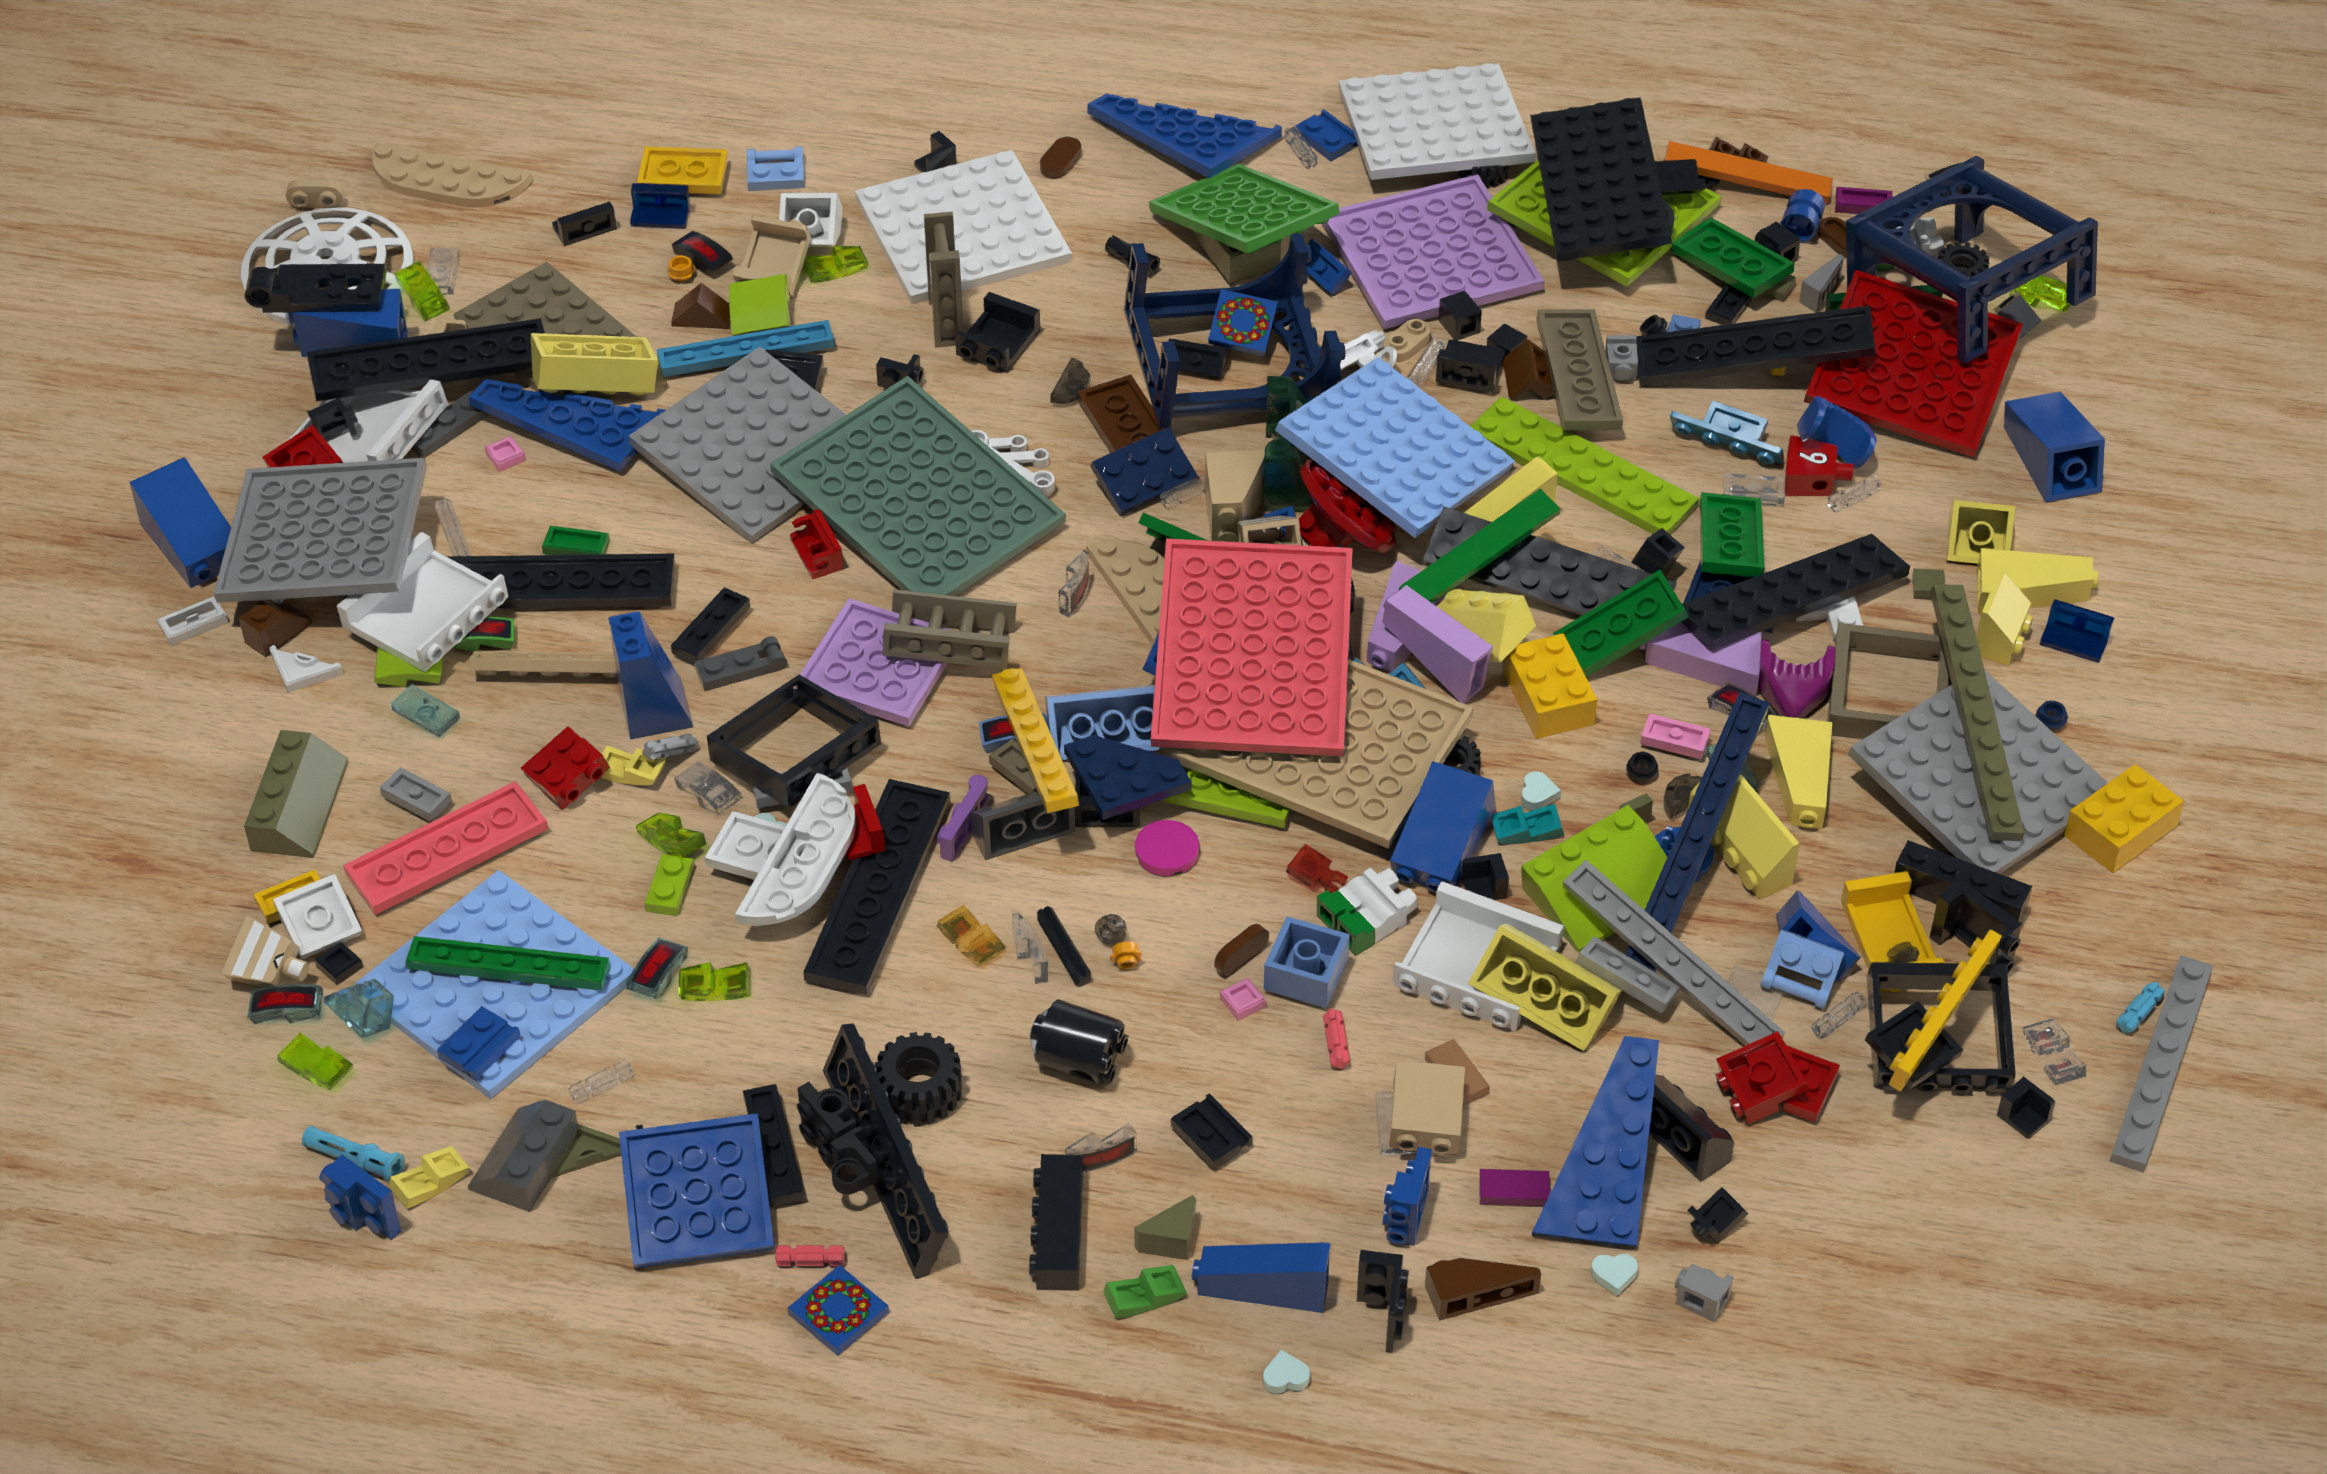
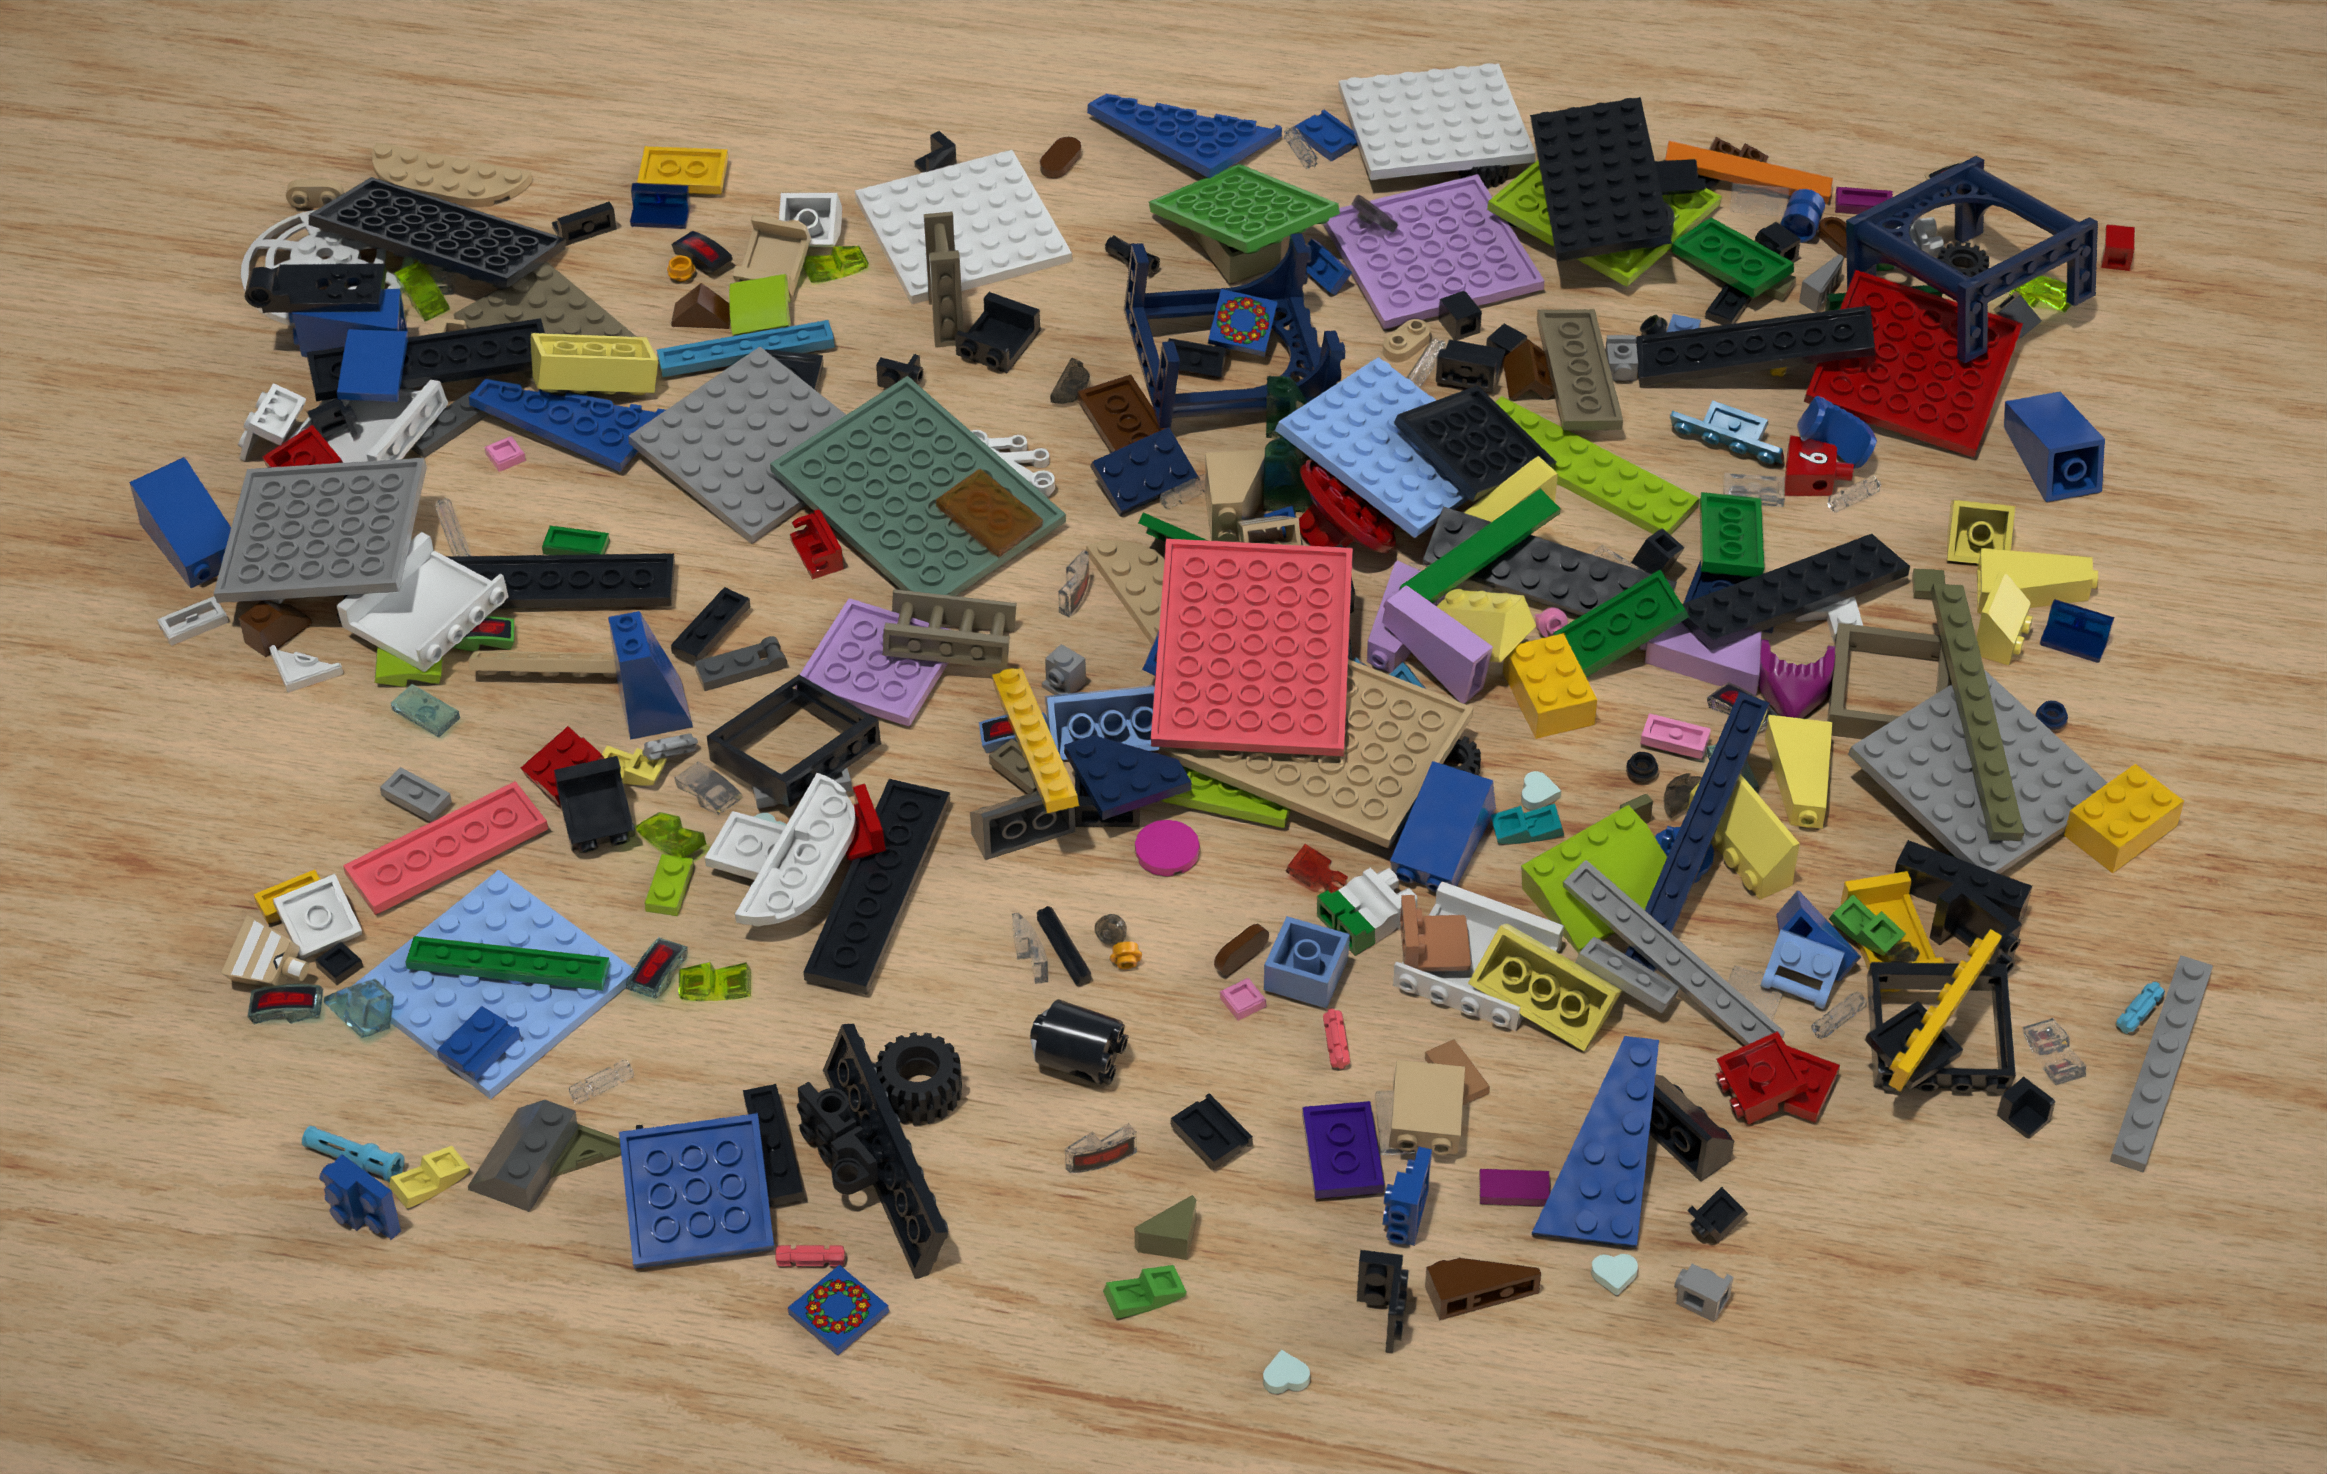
(273, 418): none -> white bracket
(295, 795): olive slope -> none
(314, 1063): clear neon green slope -> none
(372, 365): none -> blue tile
(437, 232): none -> black plate
(594, 804): none -> black panel
(775, 175): light blue plate -> none
(959, 827): medium lavender plate -> none
(970, 937): clear yellow slope -> none
(989, 513): none -> clear orange tile
(1059, 1222): black brick -> none
(1064, 671): none -> light grey brick
(1266, 1274): blue slope -> none
(1342, 1149): none -> dark purple plate
(1362, 350): white piece -> none
(1370, 213): none -> clear smoke plate
(1433, 941): none -> nougat bracket
(1471, 440): none -> black plate
(1485, 876): black panel -> none
(1550, 621): none -> bright pink plate
(1758, 199): none -> clear plate
(1863, 926): none -> bright green slope
(2118, 247): none -> red panel

